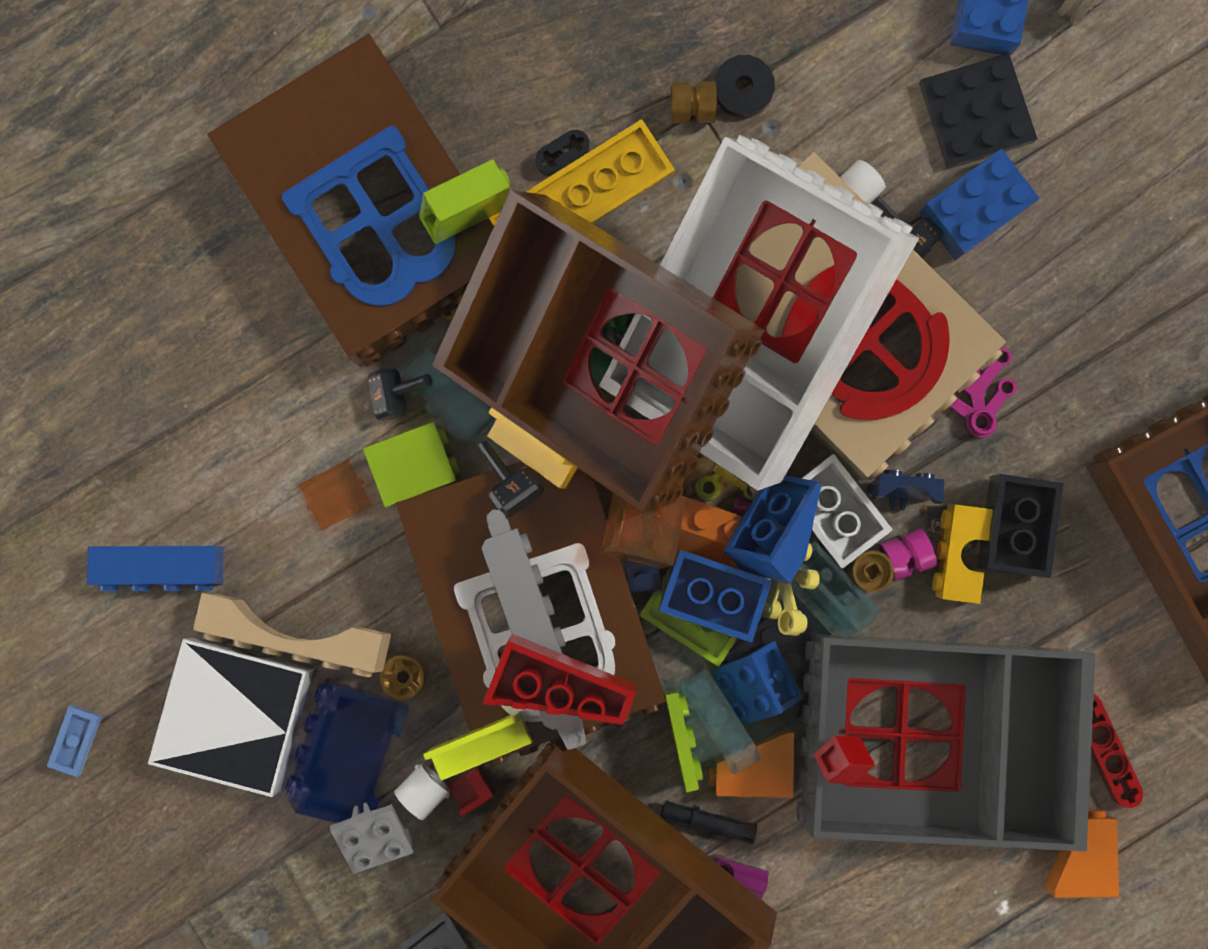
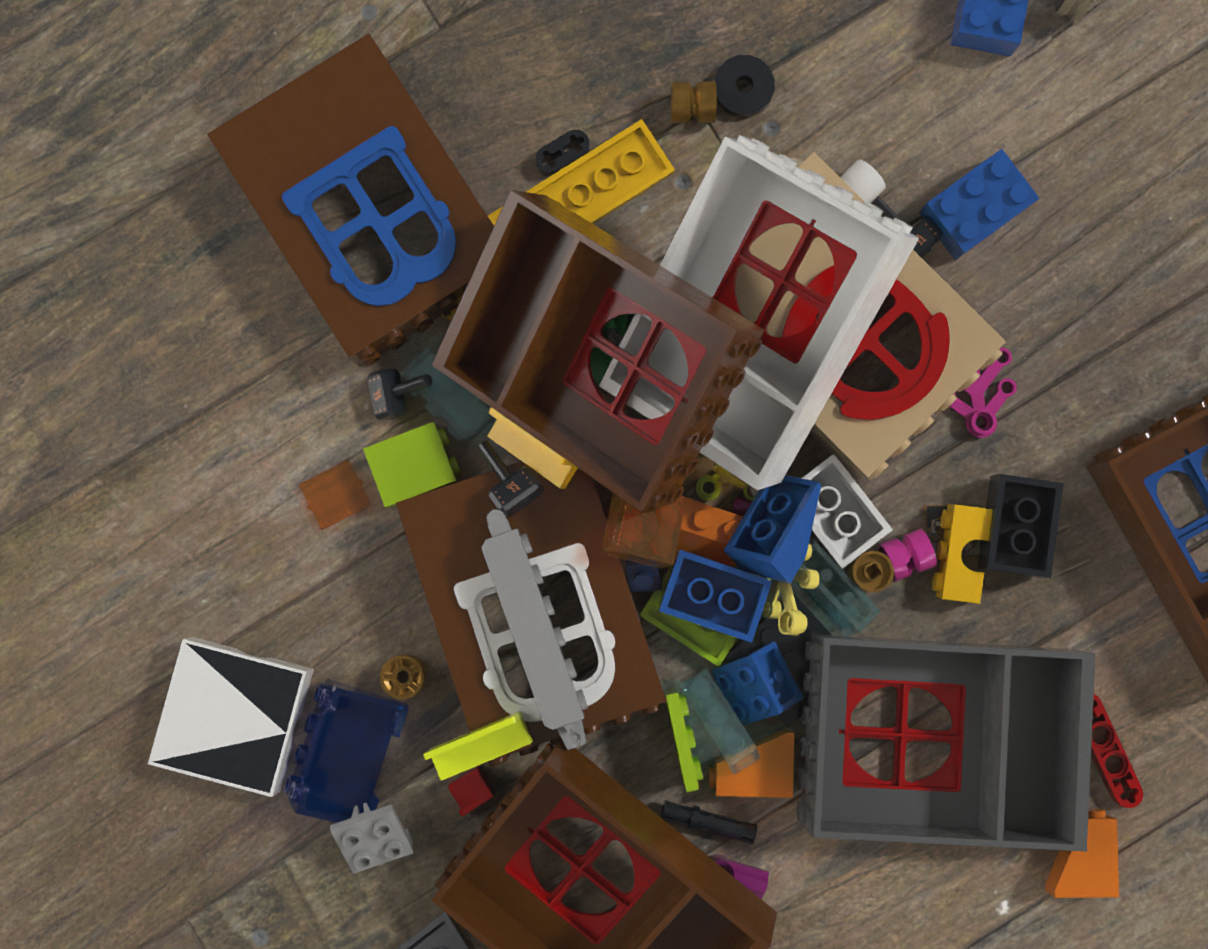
(74, 740): medium blue plate -> none
(155, 565): blue brick -> none
(232, 618): tan arch -> none
(422, 791): white piece -> none
(464, 201): lime brick -> none
(554, 683): red wedge -> none
(844, 759): red panel -> none
(895, 485): dark blue piece -> none
(978, 110): black plate -> none

